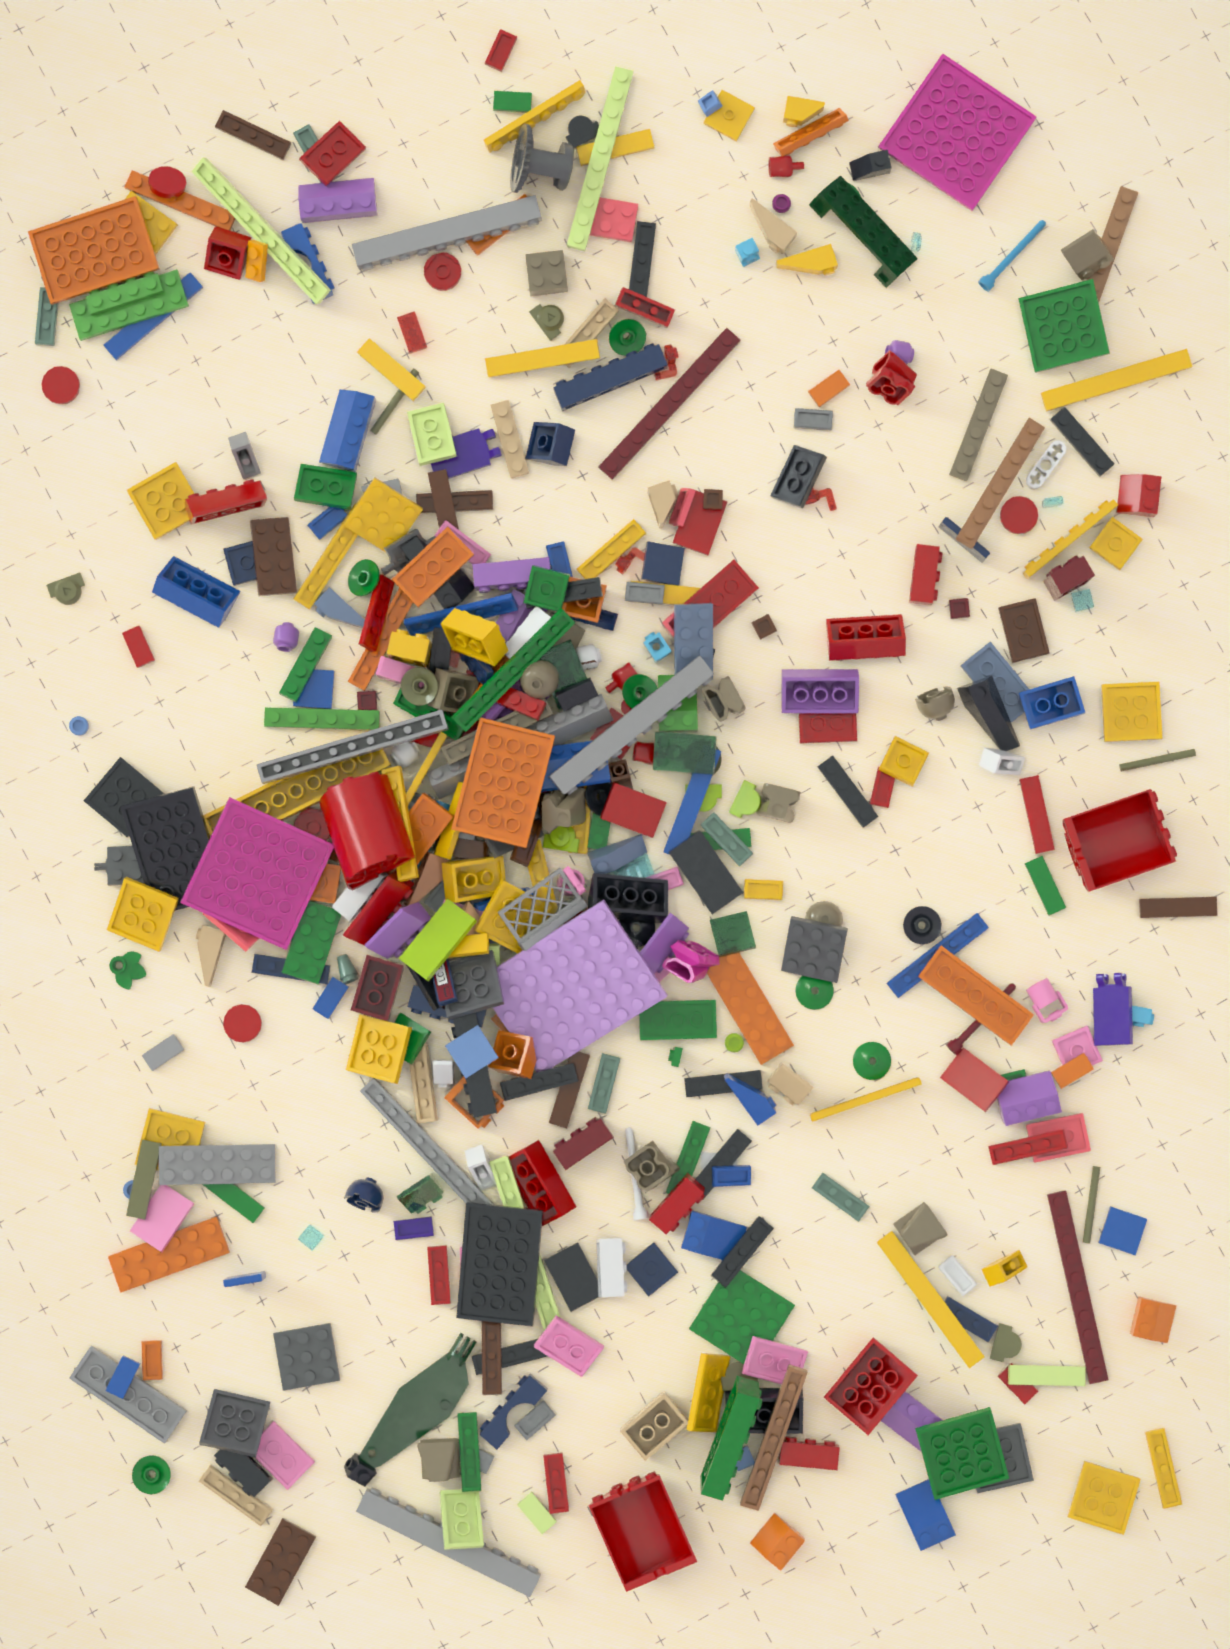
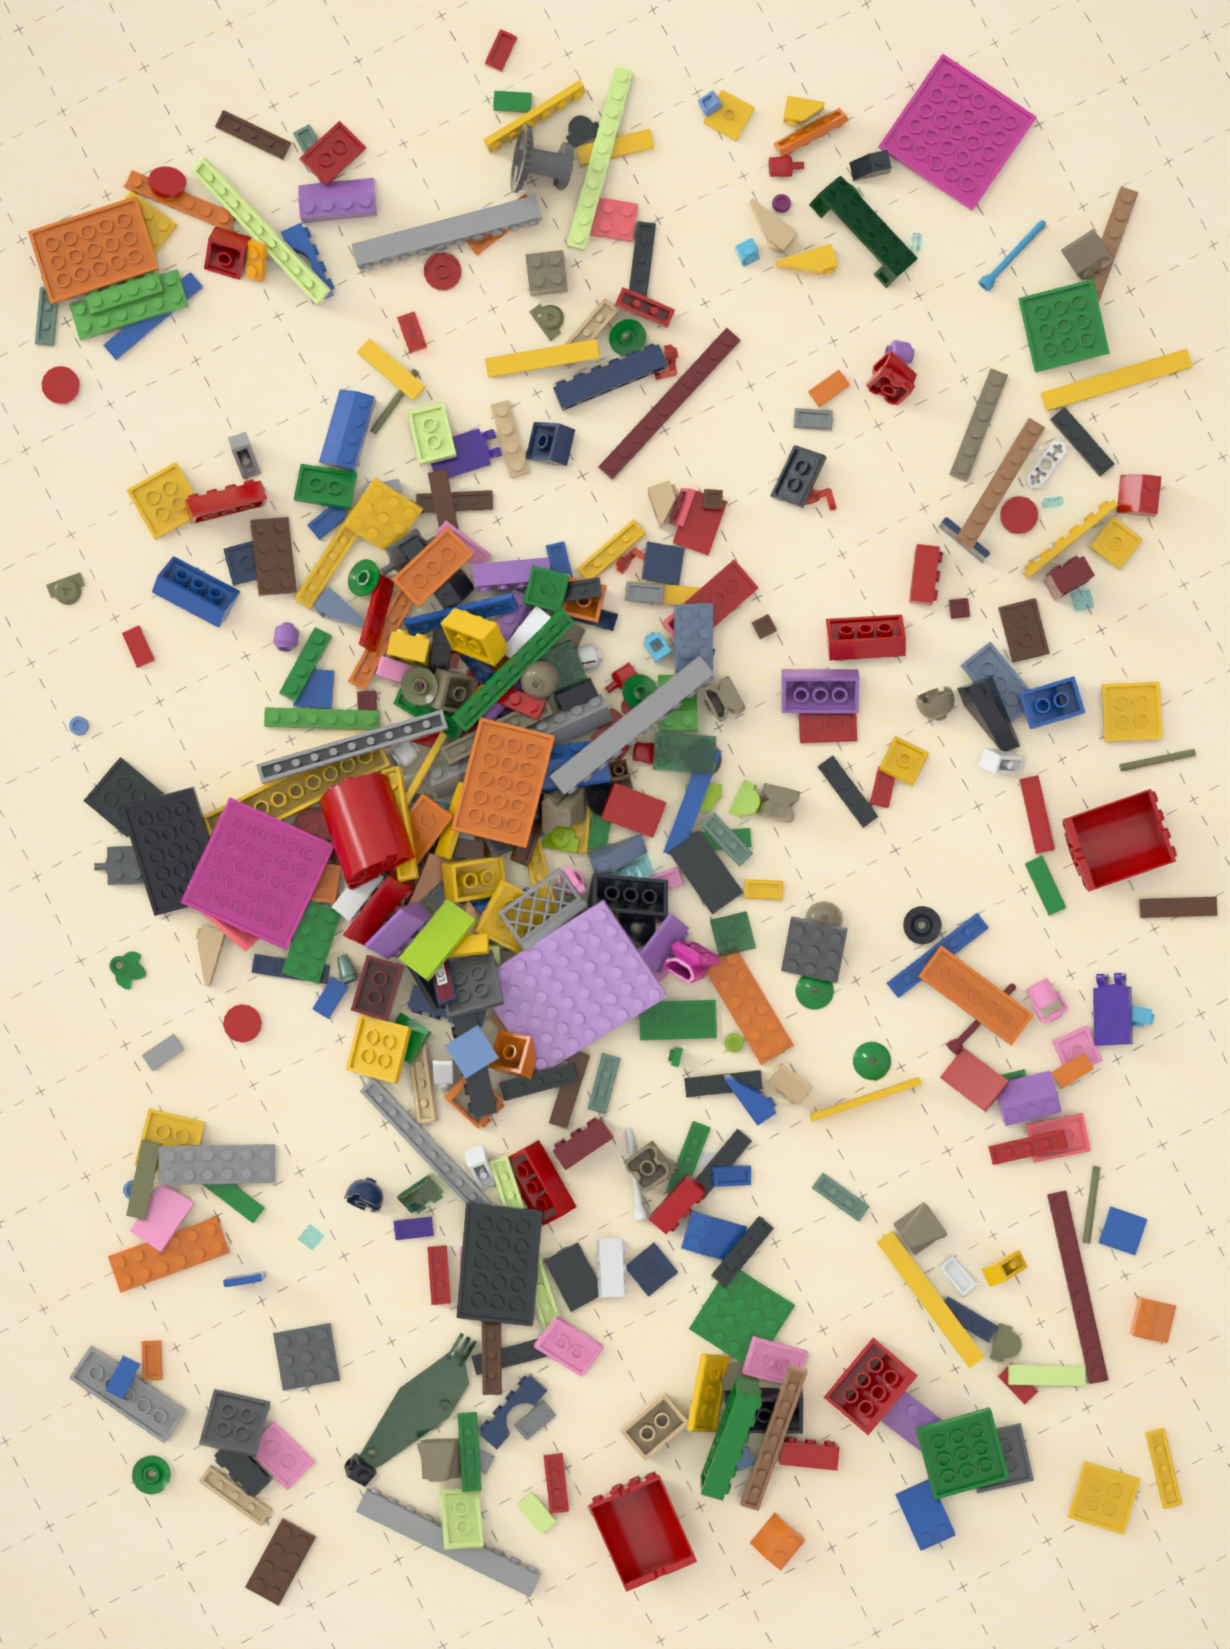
(142, 914): yellow plate -> none

